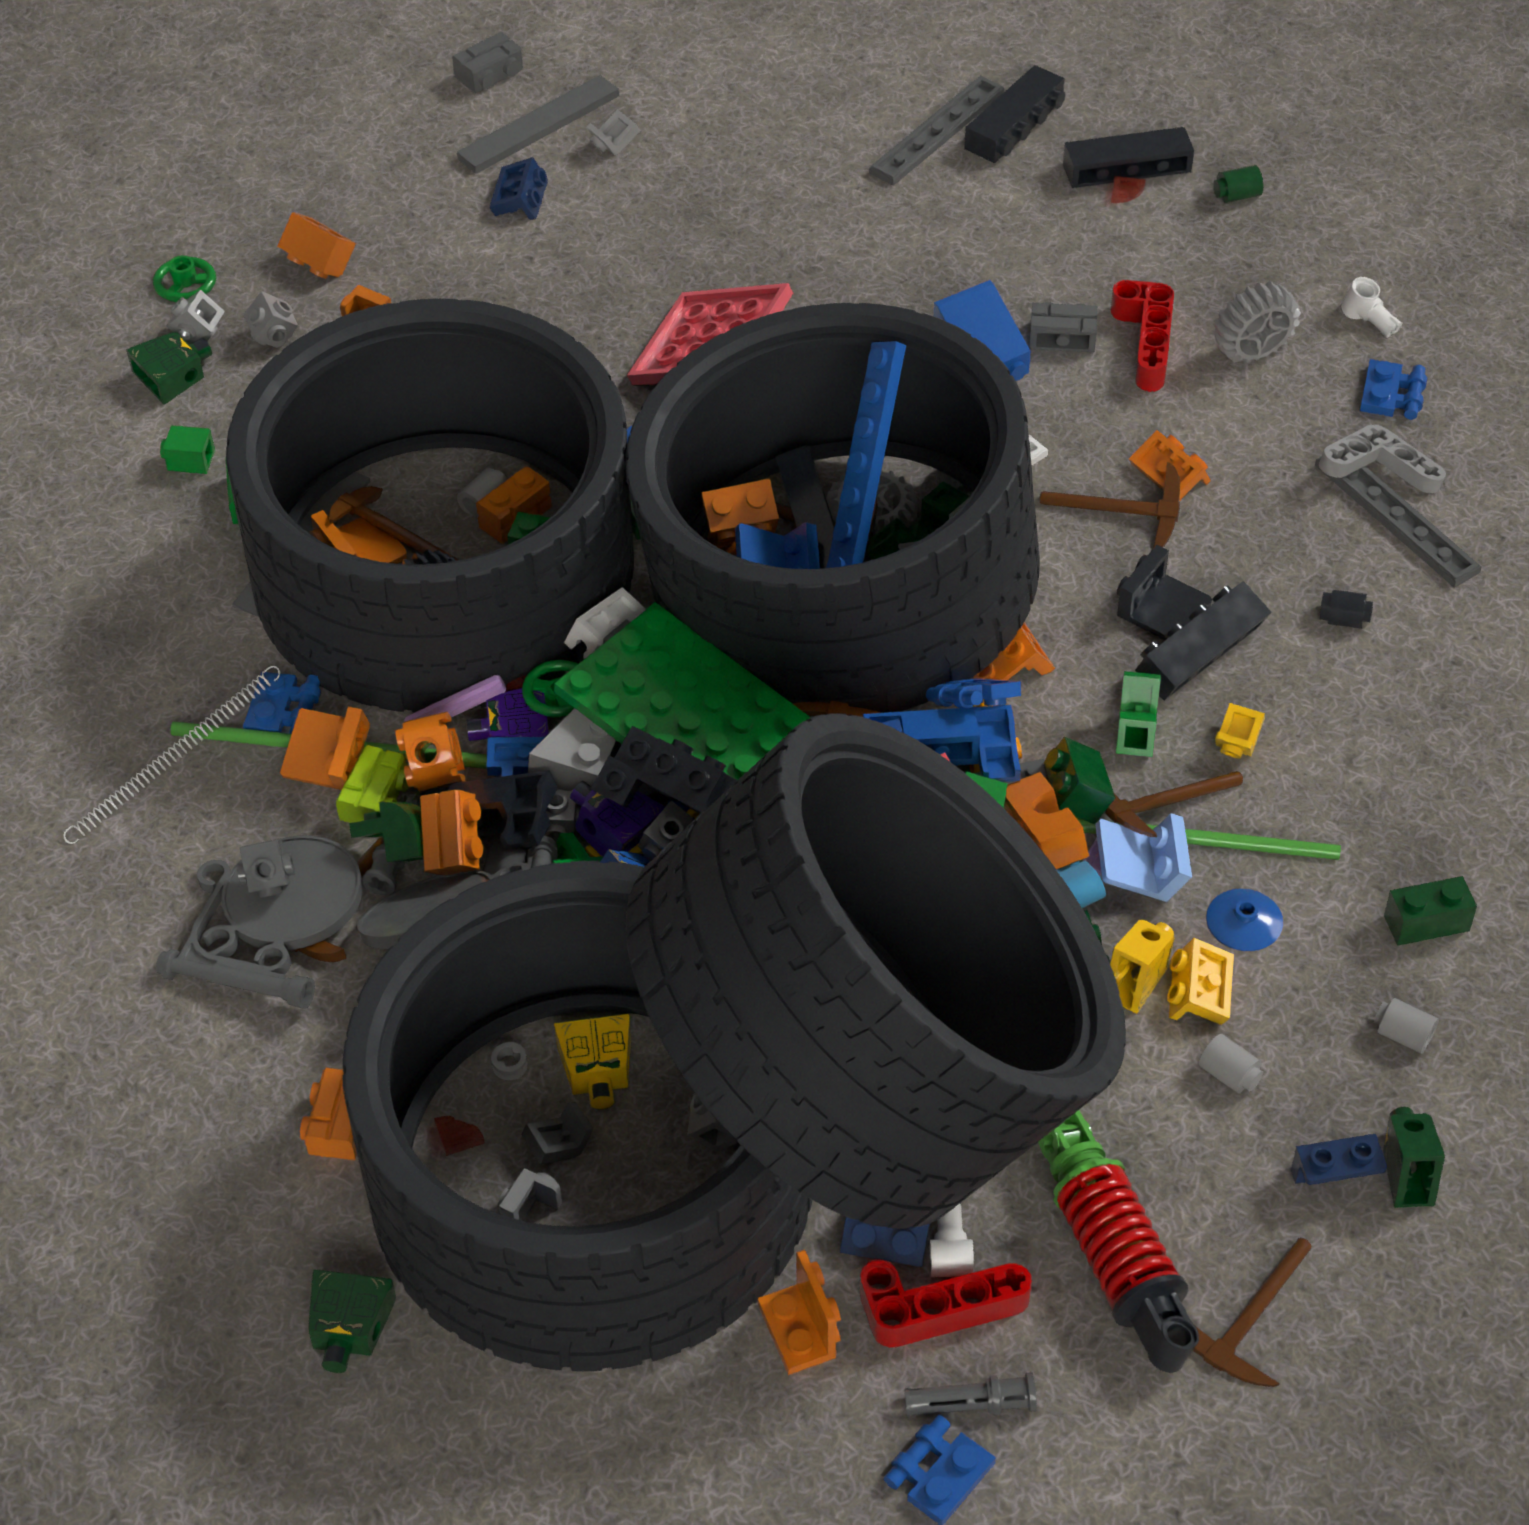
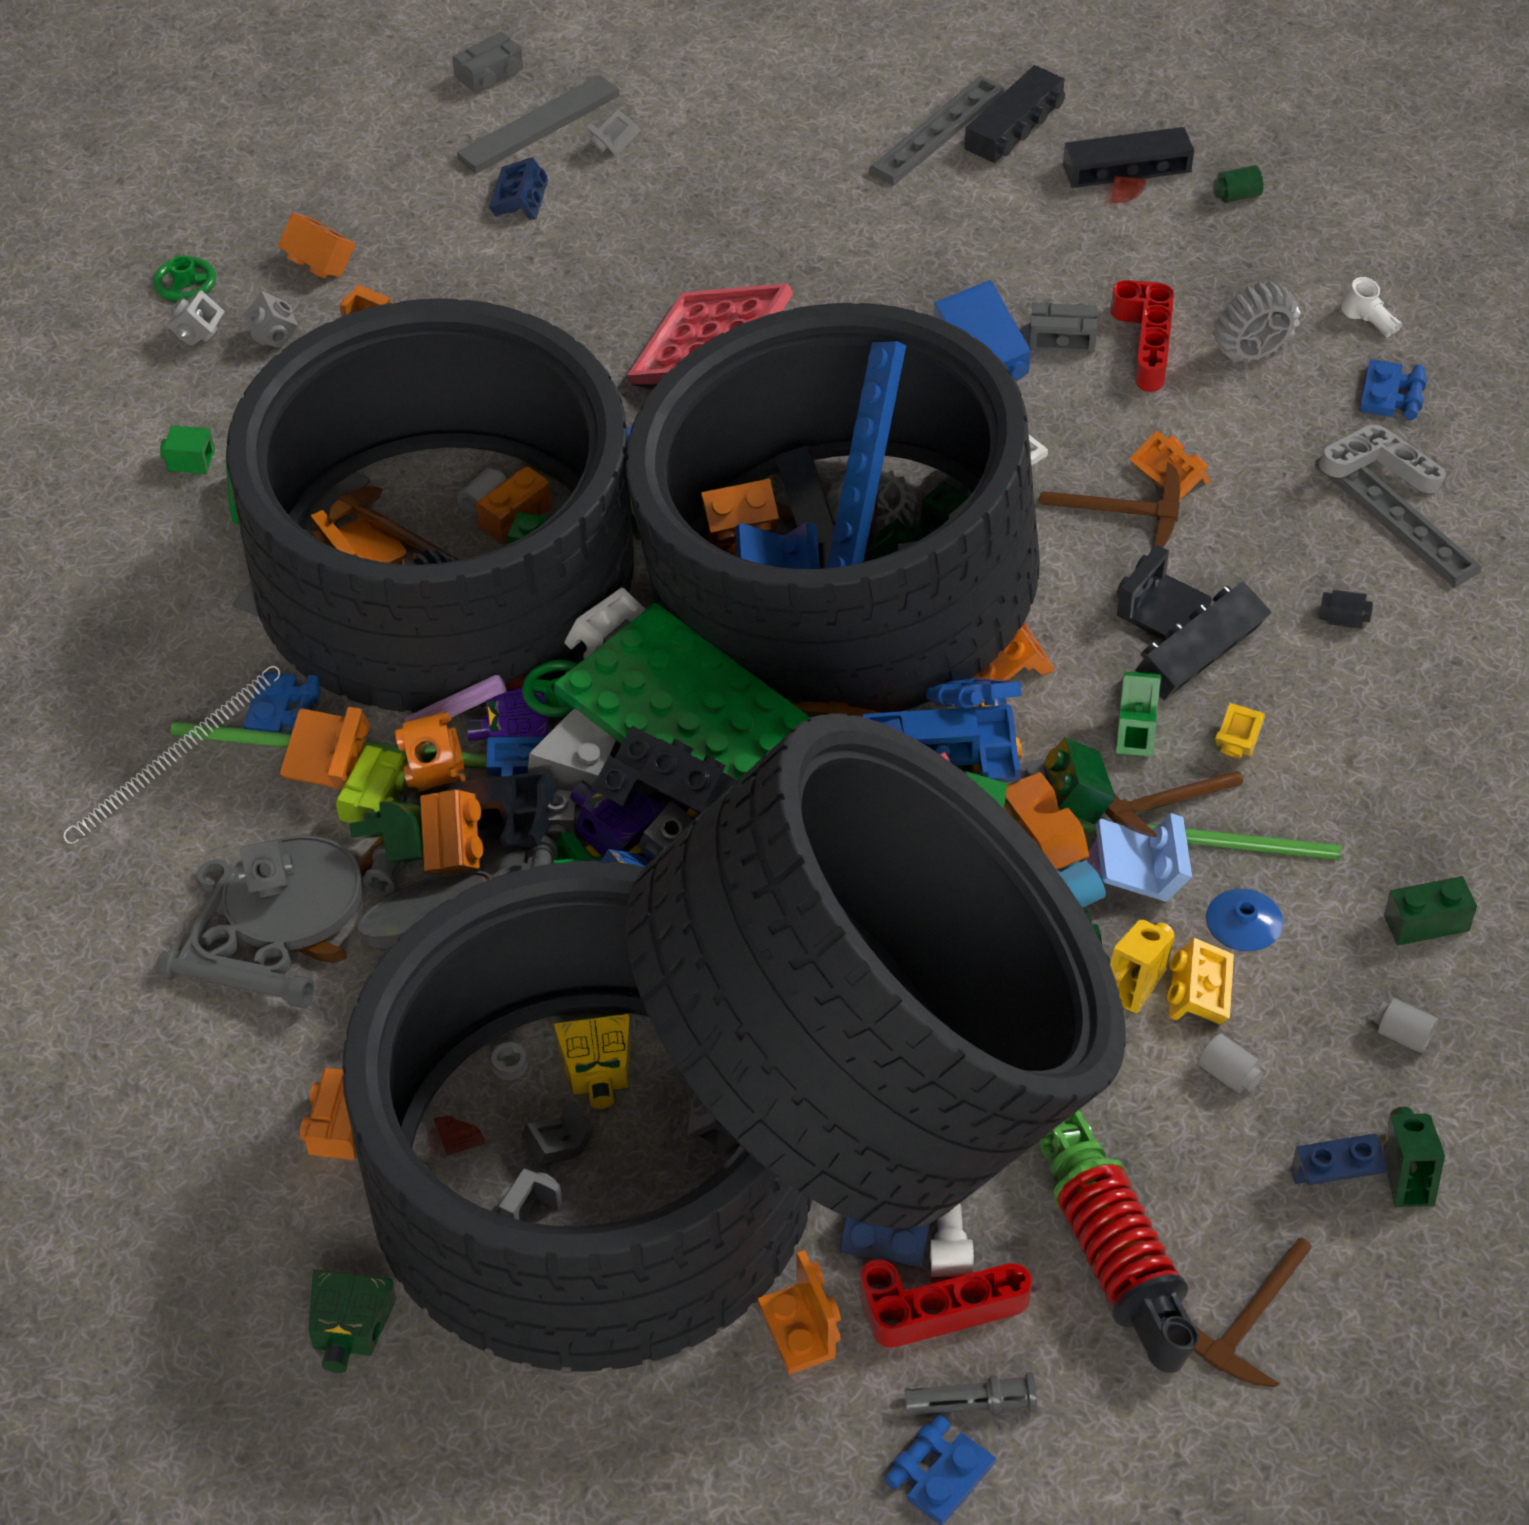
(168, 364): dark green torso -> none

